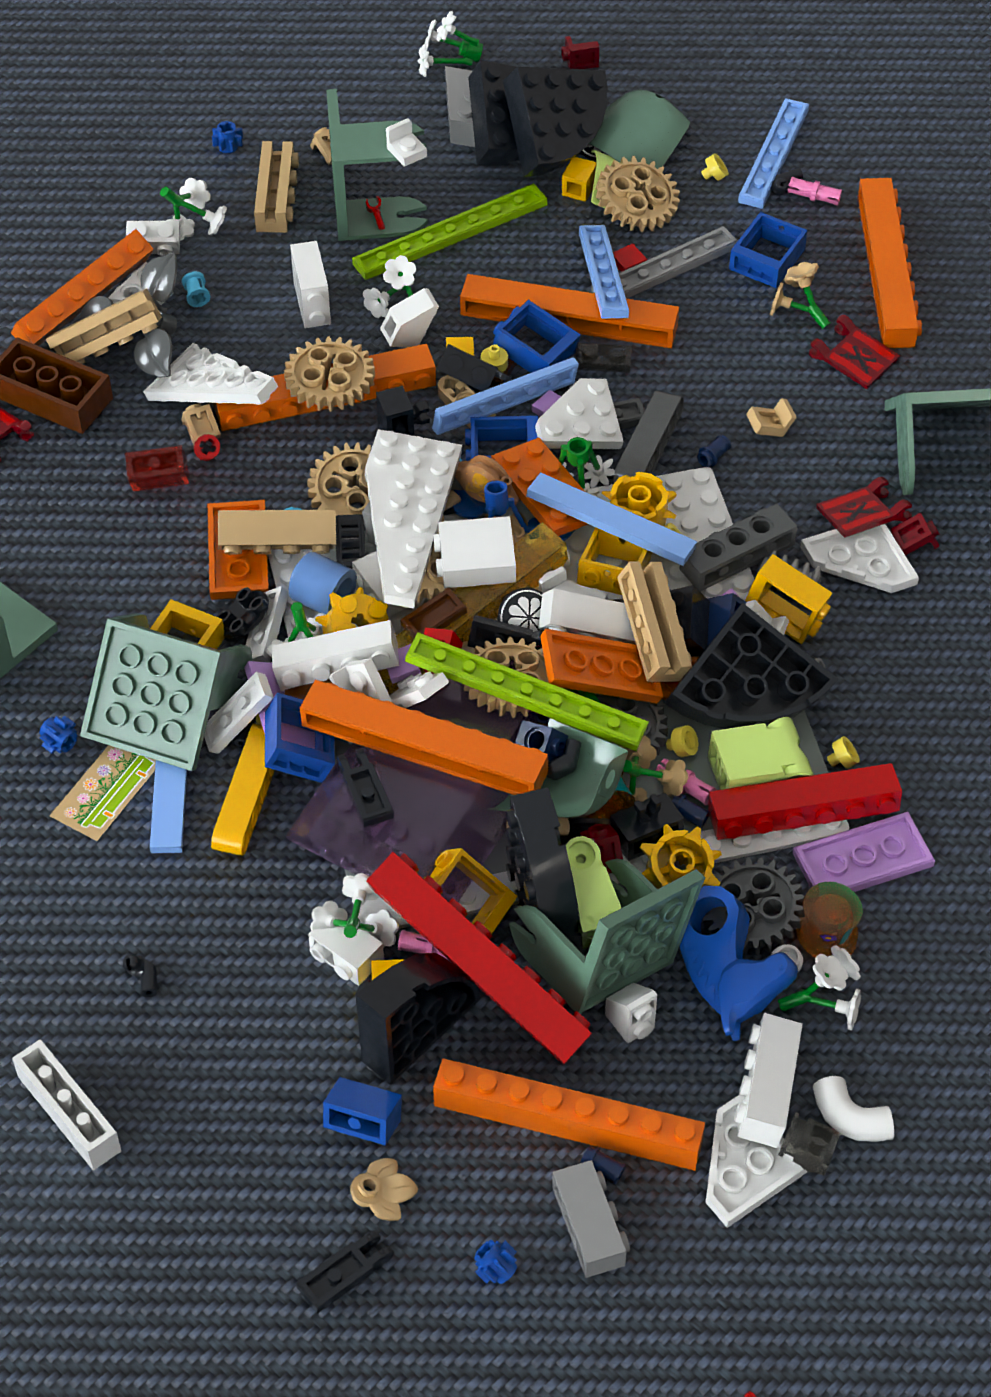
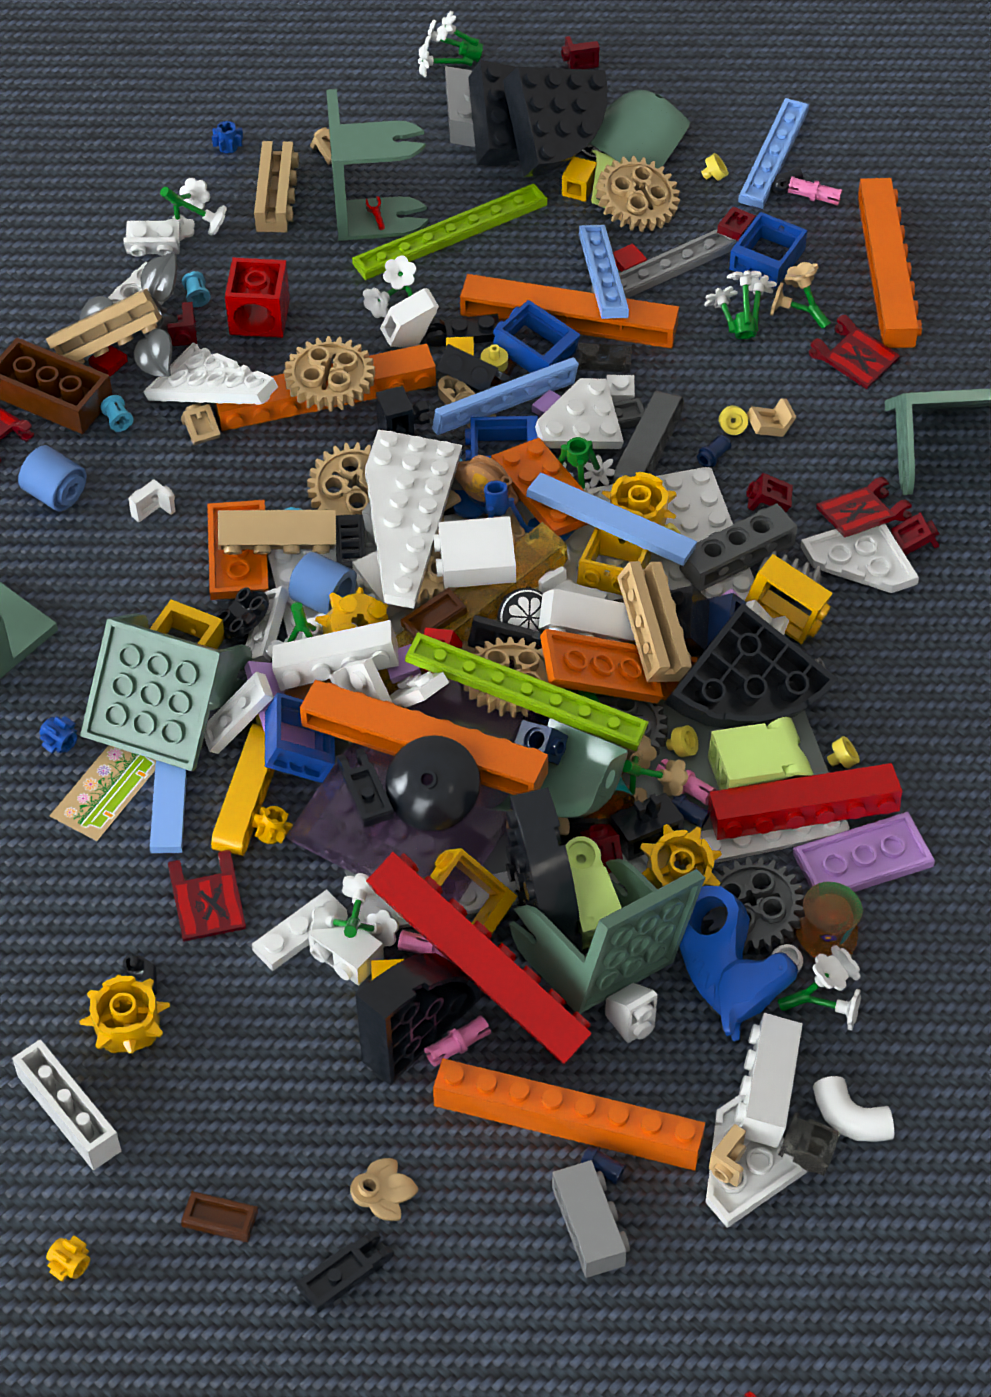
(52, 478): none -> medium blue piece
(68, 1258): none -> yellow gear
(89, 283): orange brick -> none
(109, 361): none -> red tile
(116, 413): none -> medium azure bush
(124, 1014): none -> yellow brick
(150, 498): none -> white bracket
(157, 468): clear red brick -> none
(185, 330): none -> dark red bracket
(203, 439): red bush -> none
(207, 903): none -> flag
(219, 1216): none -> reddish brown tile
(257, 297): none -> red brick
(271, 824): none -> yellow gear
(290, 935): none -> white plate
(310, 284): white brick -> none
(371, 1111): blue brick -> none
(404, 143): white bracket -> none
(450, 794): none -> black dish
(457, 1040): none -> bright pink pin
(478, 327): none -> black hinge
(495, 1261): blue gear -> none
(565, 763): black arm -> none
(621, 387): none -> white plate
(727, 1154): none -> tan bracket
(735, 223): none -> dark red bracket
(737, 424): none -> light yellow tile
(744, 325): none -> plant
(770, 492): none -> dark red bracket

